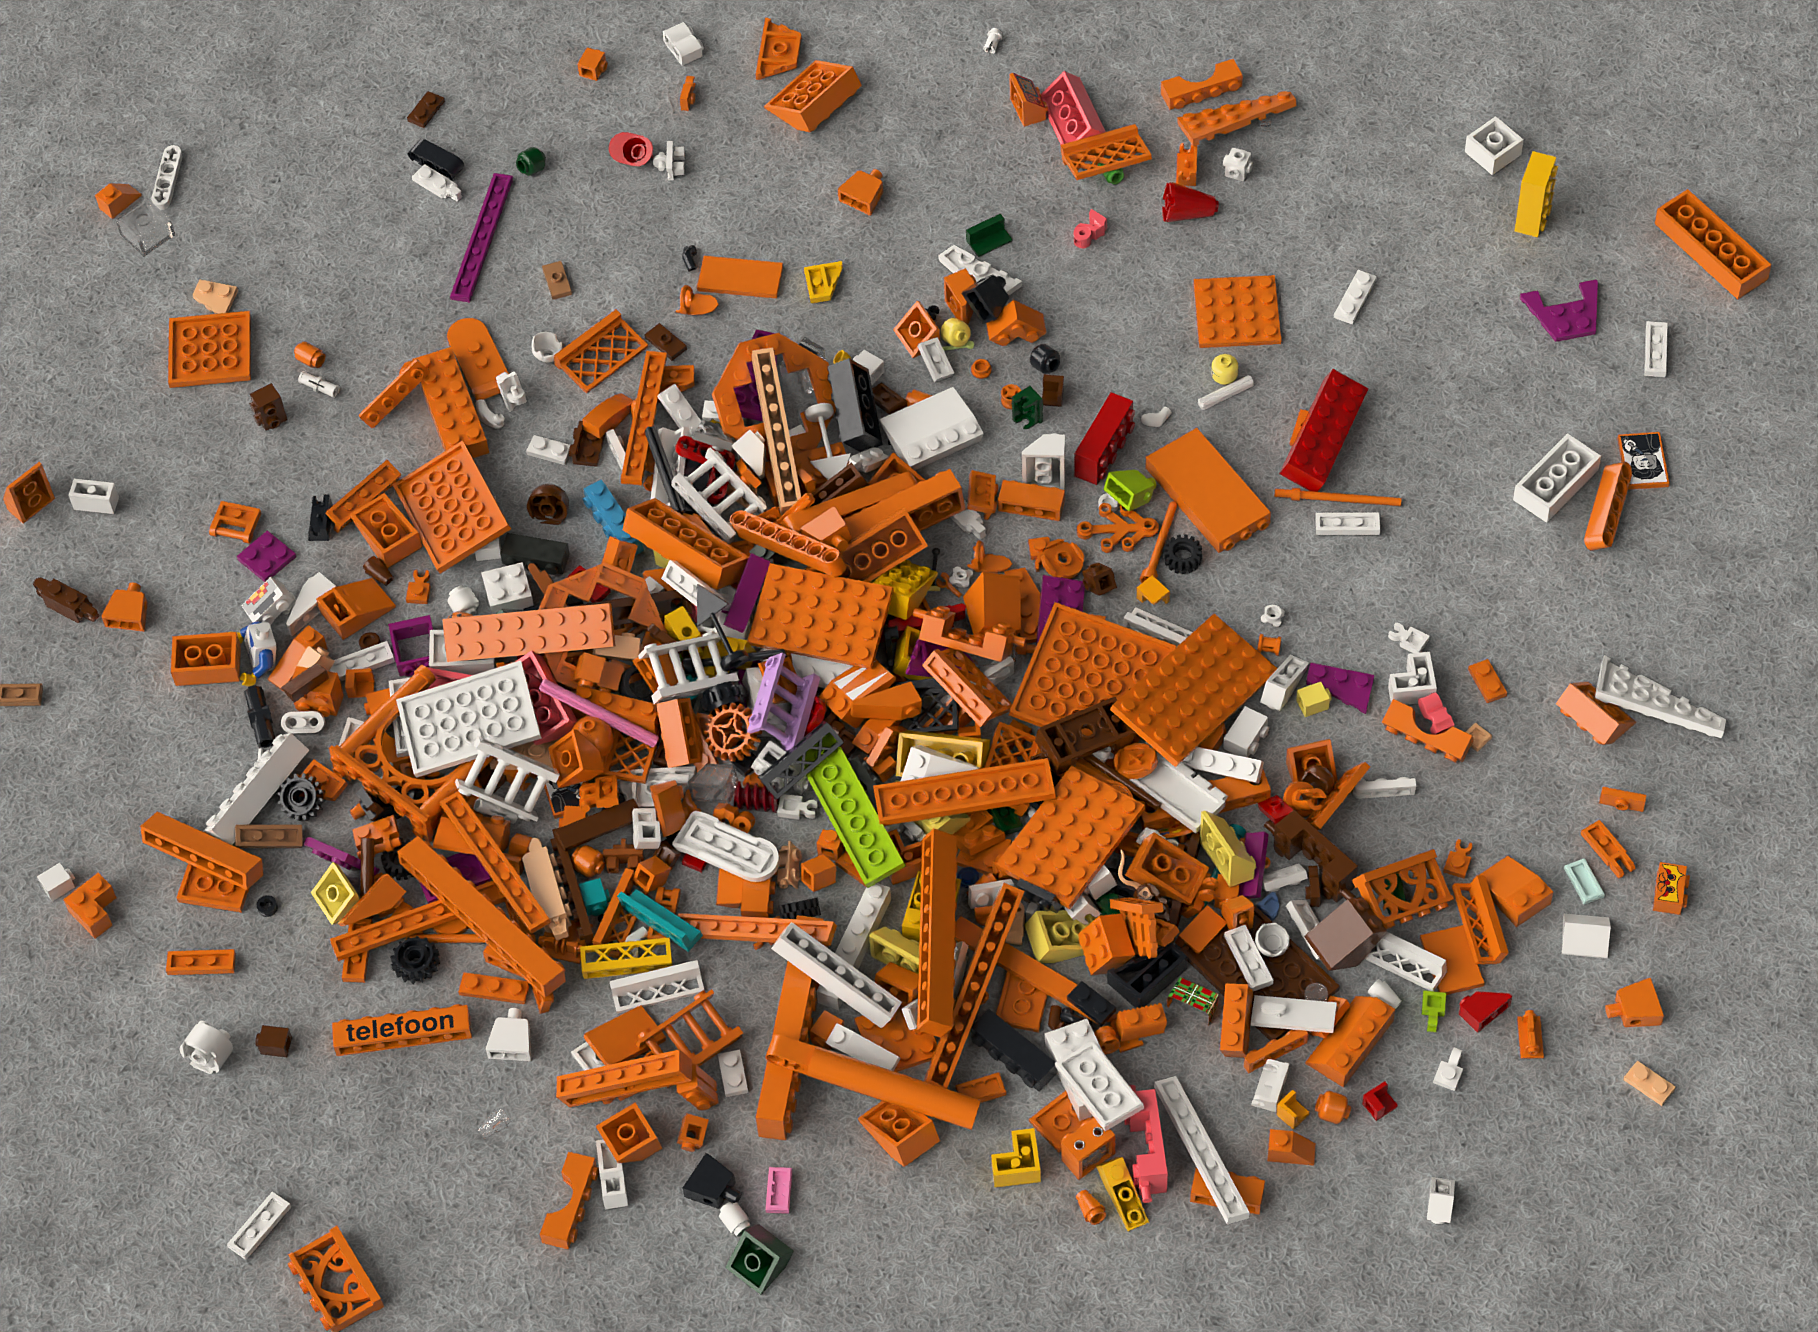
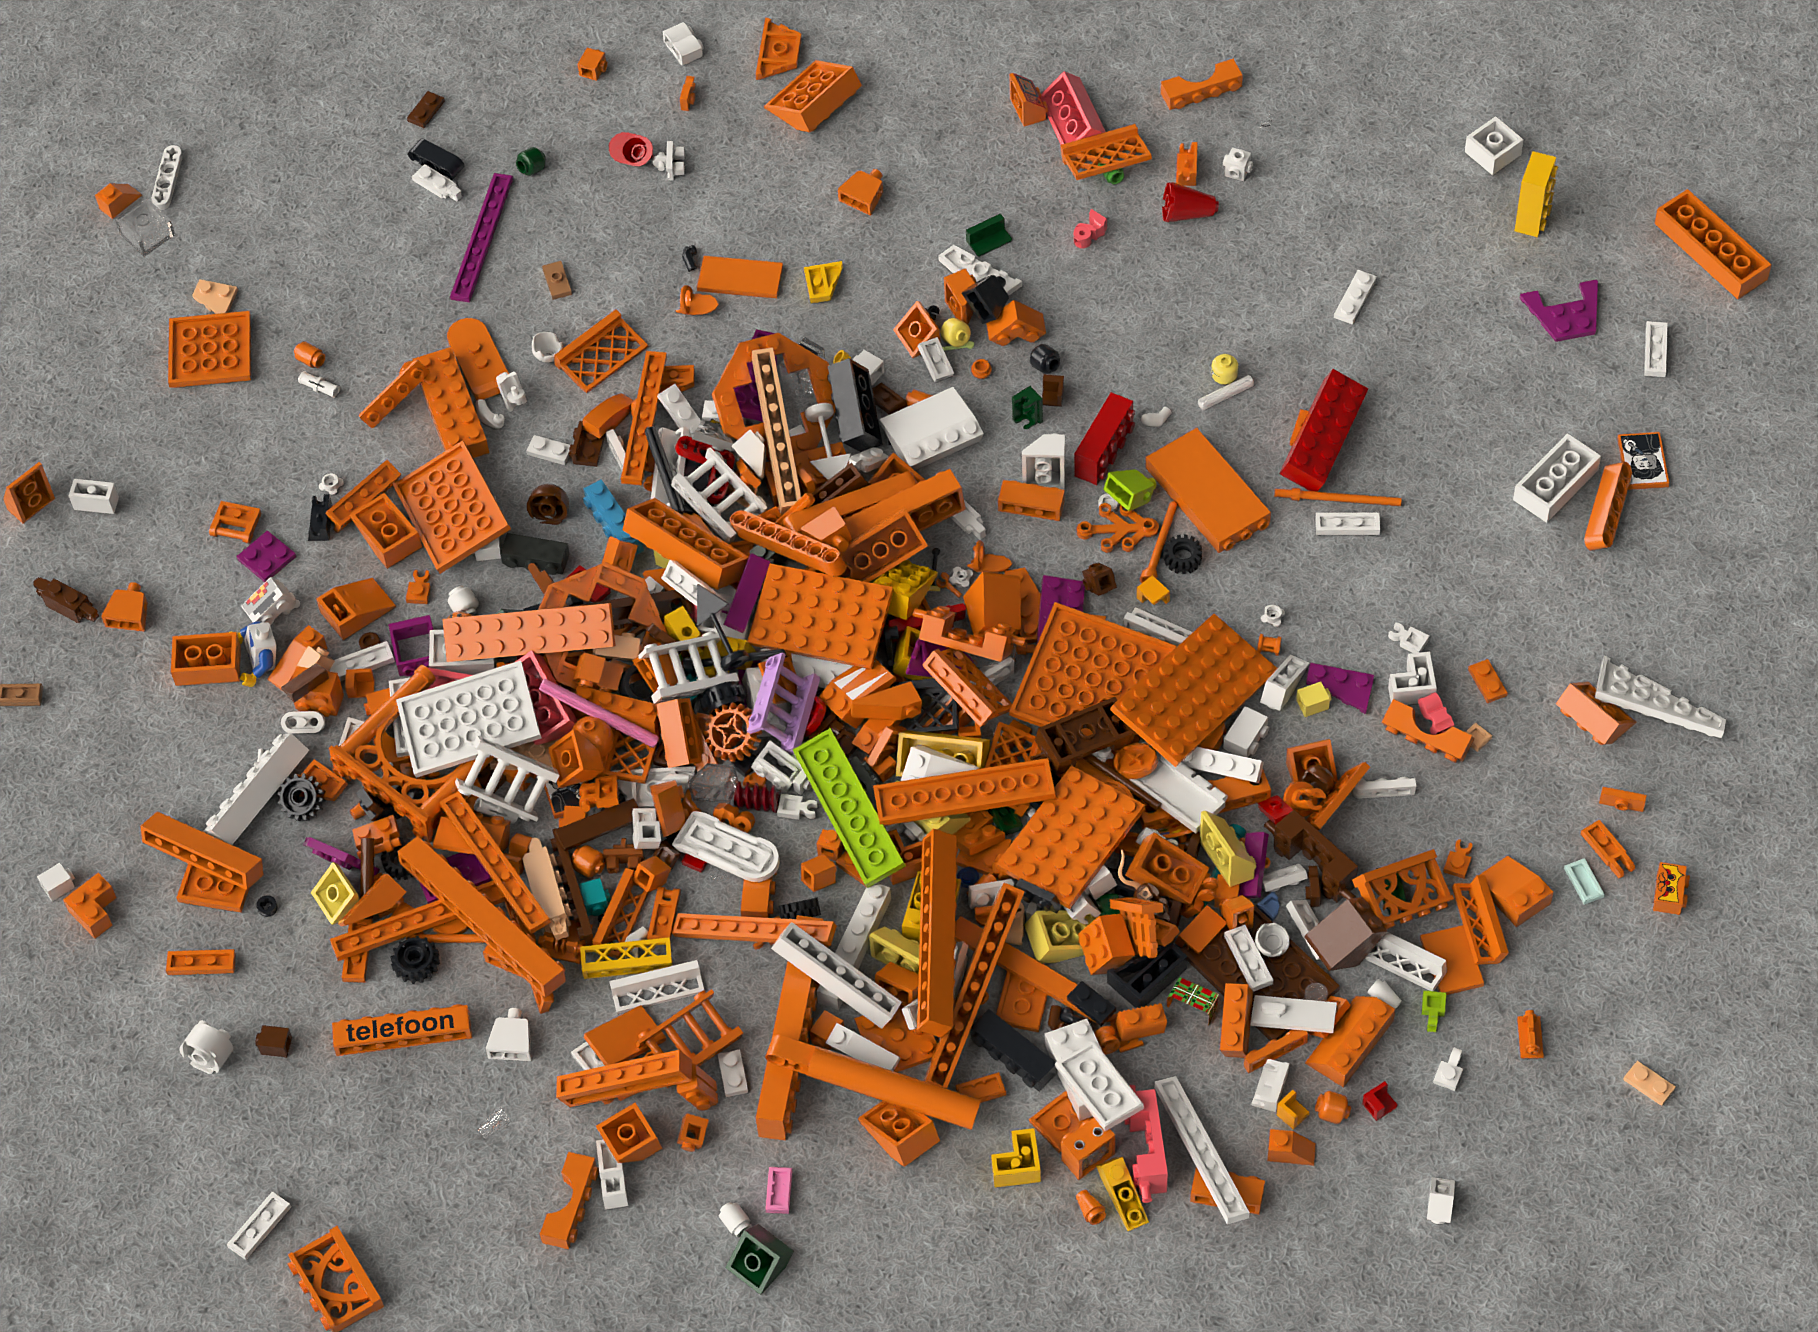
(259, 716): black piece -> none
(267, 407): reddish brown brick -> none
(268, 836): medium nougat plate -> none
(306, 603): white slope -> none
(328, 479): none -> white plate
(376, 569): reddish brown cone -> none
(494, 988): orange plate -> none
(507, 588): white brick -> none
(660, 919): teal fence -> none
(665, 341): reddish brown plate -> none
(711, 1184): black torso -> none
(729, 889): orange slope -> none
(790, 858): light nougat hinge -> none
(794, 753): black fence -> none
(982, 493): orange bracket -> none
(994, 37): white pin -> none
(1009, 391): orange wheel -> none
(1036, 549): orange plate -> none
(1055, 567): orange plate -> none
(1232, 117): orange wing -> none
(1237, 311): orange plate -> none
(1483, 1008): red slope -> none
(1585, 935): white slope -> none
(1637, 1005): orange torso -> none

